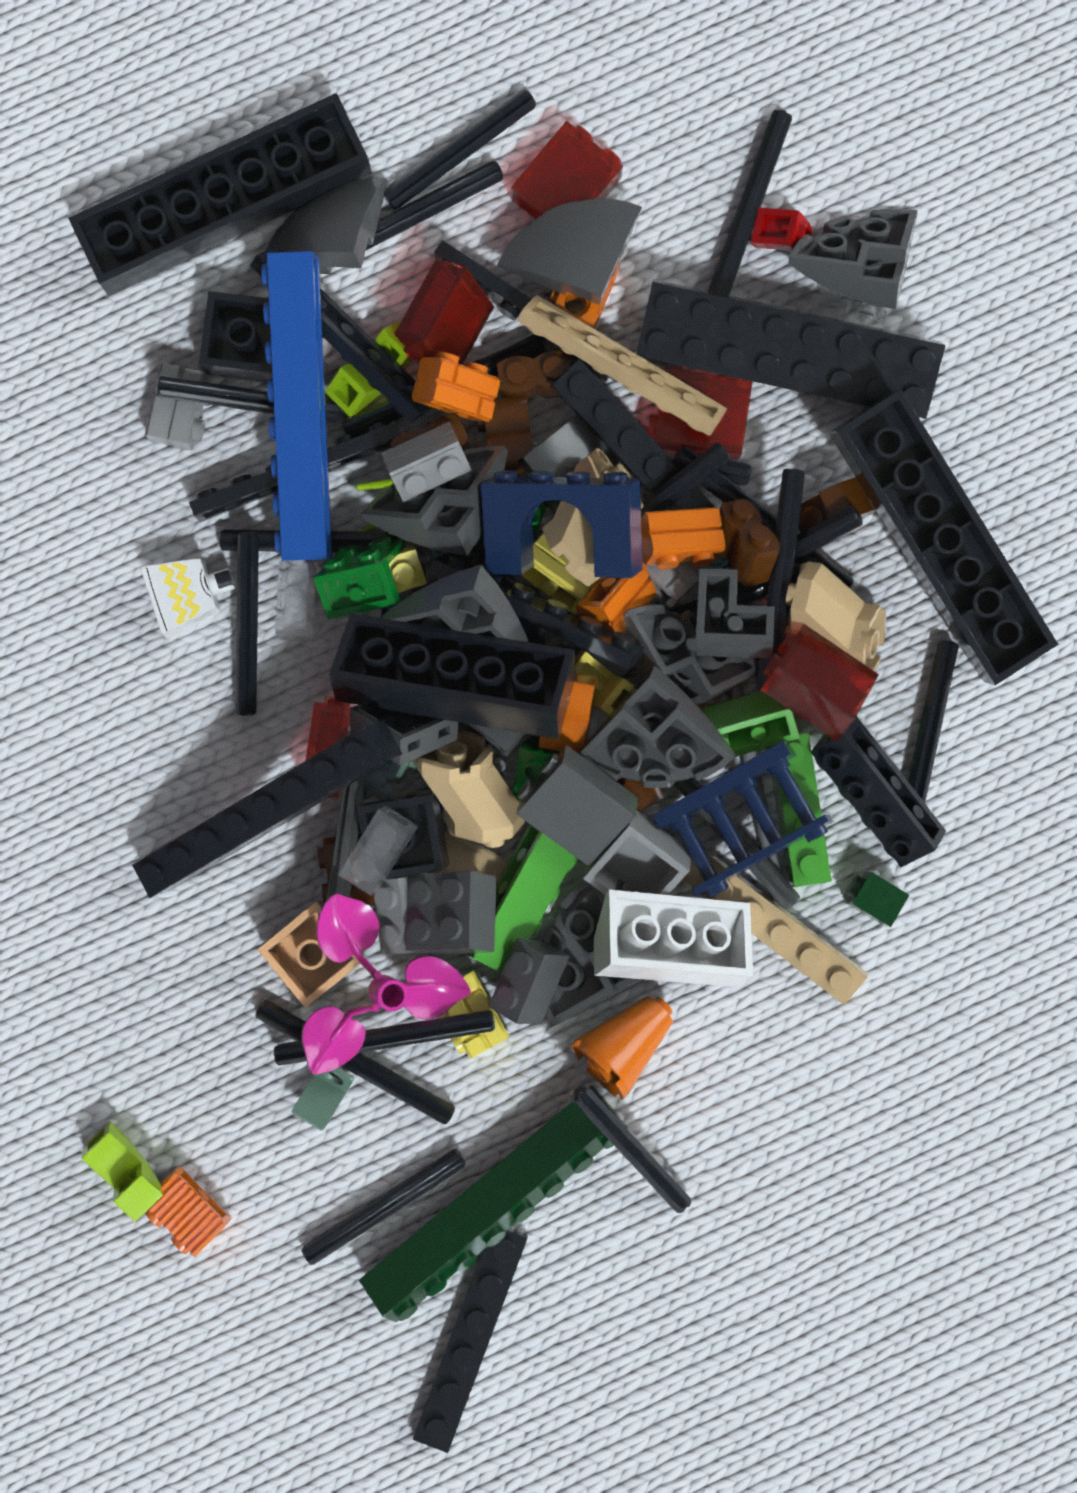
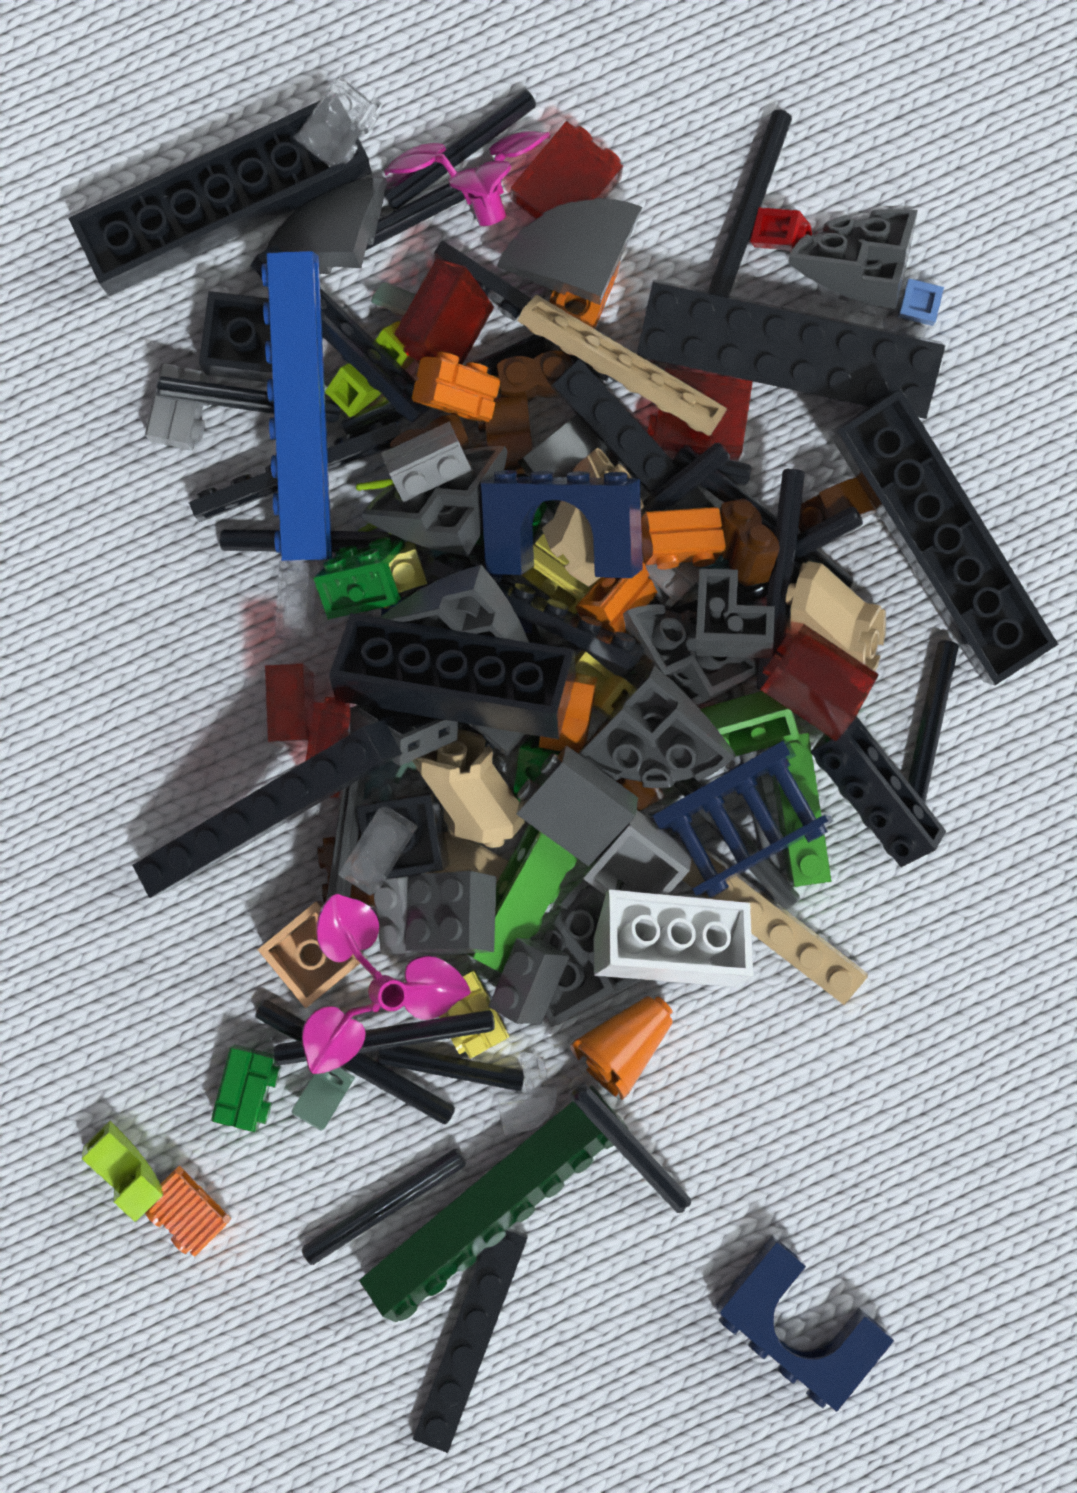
(184, 593): white torso -> none
(245, 1088): none -> green brick
(247, 623): black axle -> none
(289, 704): none -> clear red brick
(338, 123): none -> clear bracket
(394, 298): none -> sand green bracket
(452, 1067): none -> black axle
(479, 185): none -> dark pink plant
(529, 1106): none -> clear brick
(828, 1371): none -> dark blue arch
(876, 898): dark green brick -> none
(920, 302): none -> medium blue plate

